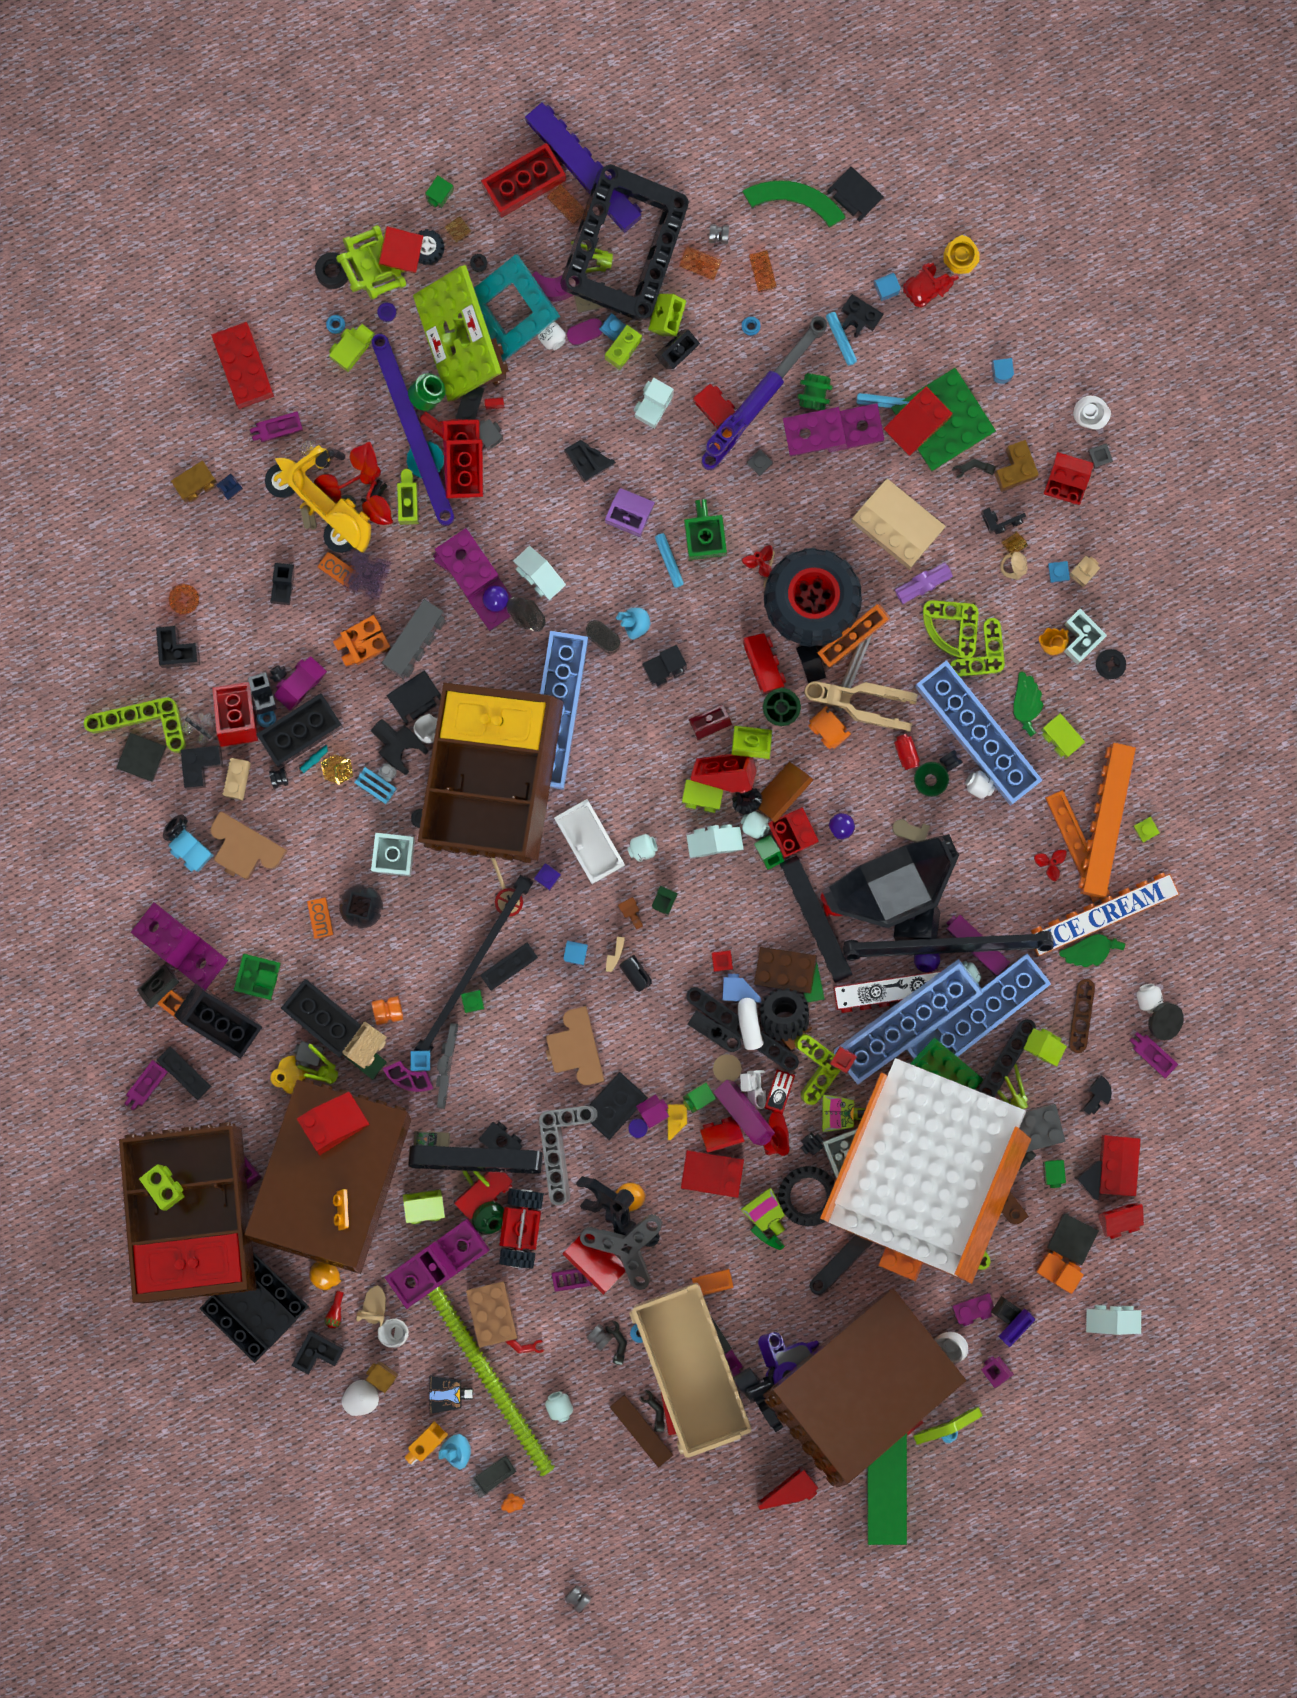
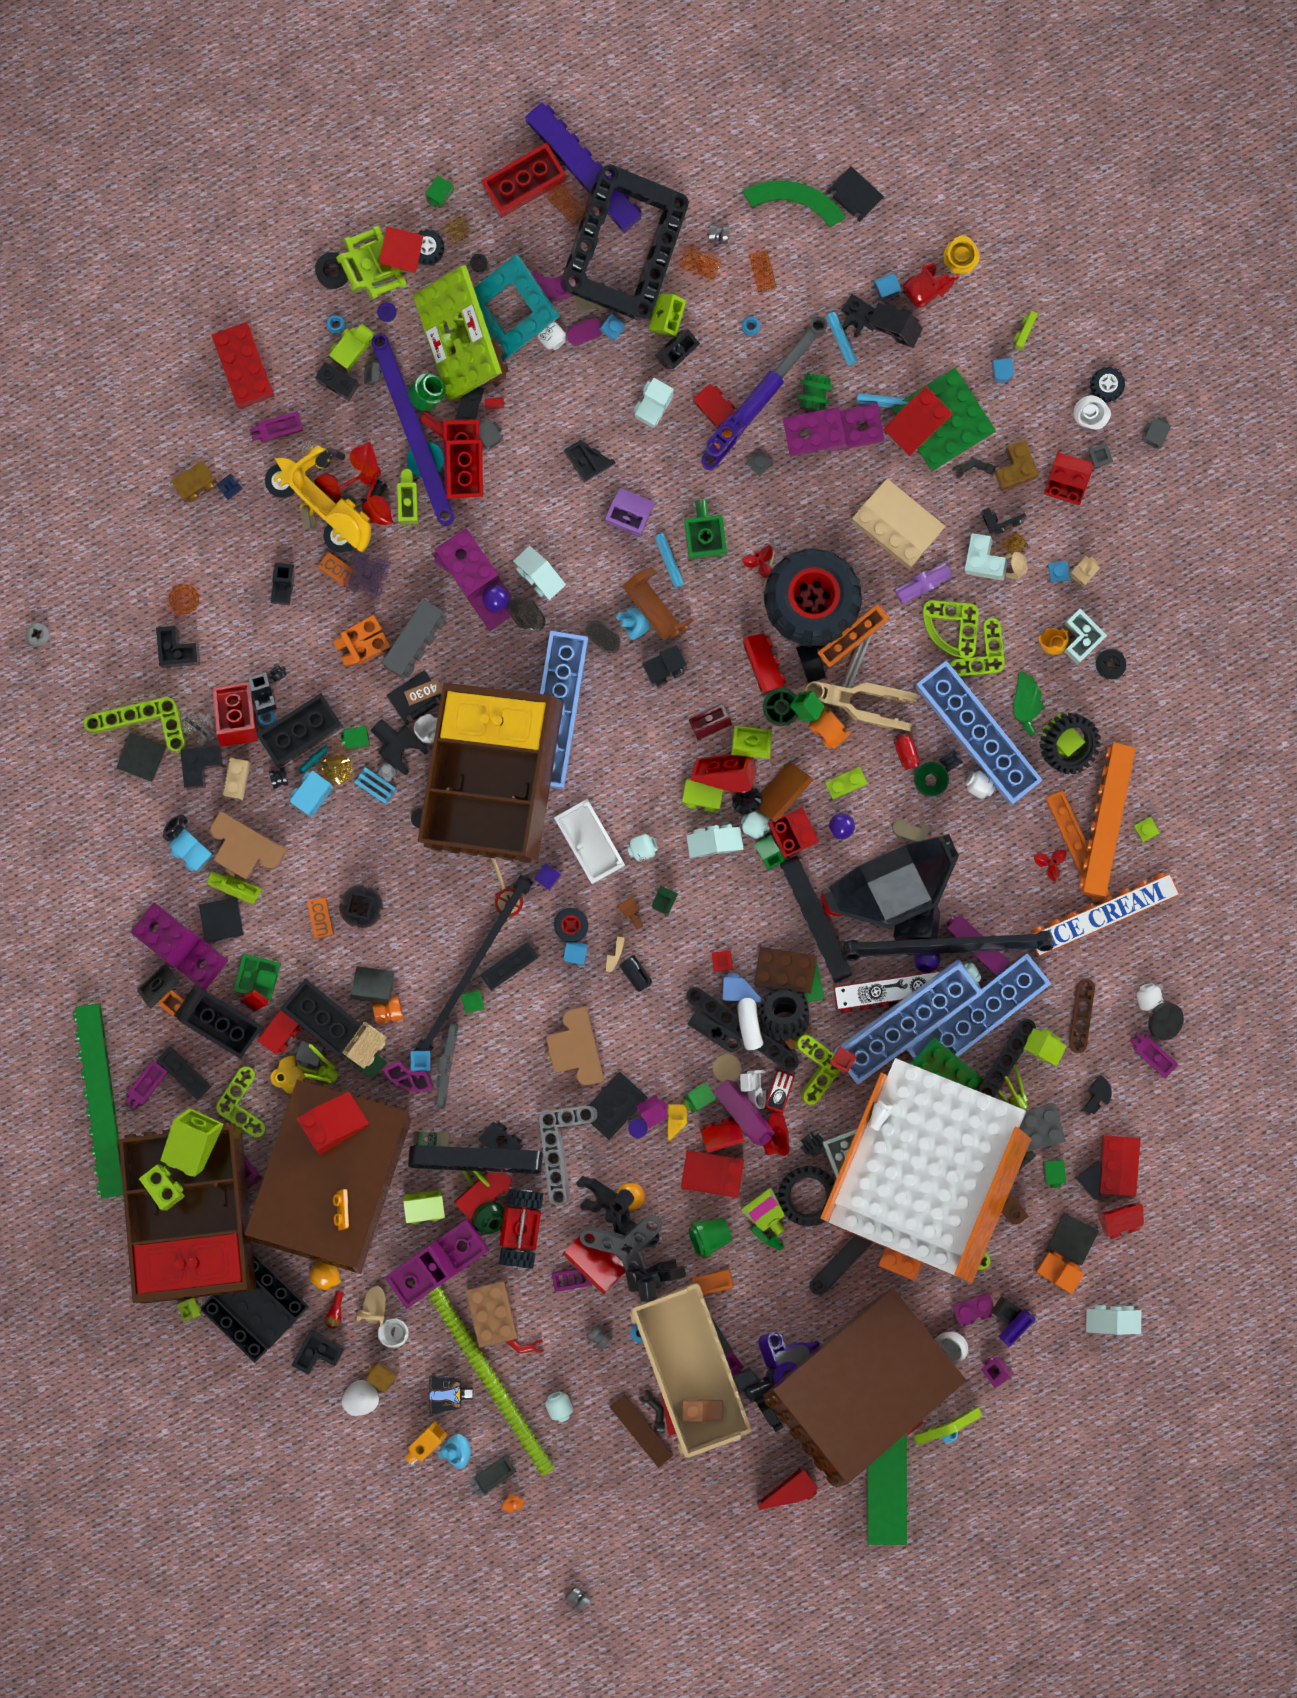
(44, 636): none -> light grey piece
(100, 1099): none -> green brick
(189, 1309): none -> lime plate
(191, 1142): none -> lime slope
(221, 919): none -> black tile
(234, 887): none -> lime hinge
(235, 1108): none -> lime beam
(254, 1000): none -> red tile
(279, 1032): none -> red brick
(303, 679): magenta brick -> none
(311, 793): none -> medium azure brick
(337, 381): none -> black brick
(355, 738): none -> green brick
(372, 373): none -> dark grey plate
(372, 985): none -> pearl dark grey tile
(393, 854): light aqua brick -> none
(423, 692): none -> medium nougat sticker
(571, 925): none -> black wheel
(603, 258): lime plant -> none
(619, 1356): pearl dark grey arm -> none
(623, 347): lime brick -> none
(648, 1280): none -> black piece
(653, 607): none -> dark orange panel
(702, 1410): none -> nougat arch
(709, 1236): none -> green piece
(807, 706): none -> green brick
(839, 1113): torso -> none
(846, 783): none -> lime plate
(879, 1114): none -> white cone
(897, 323): none -> black brick
(980, 562): none -> light aqua brick
(1027, 322): none -> lime plate
(1088, 749): none -> black tyre
(1090, 950): green animal -> none
(1107, 377): none -> black wheel
(1156, 432): none -> dark grey brick

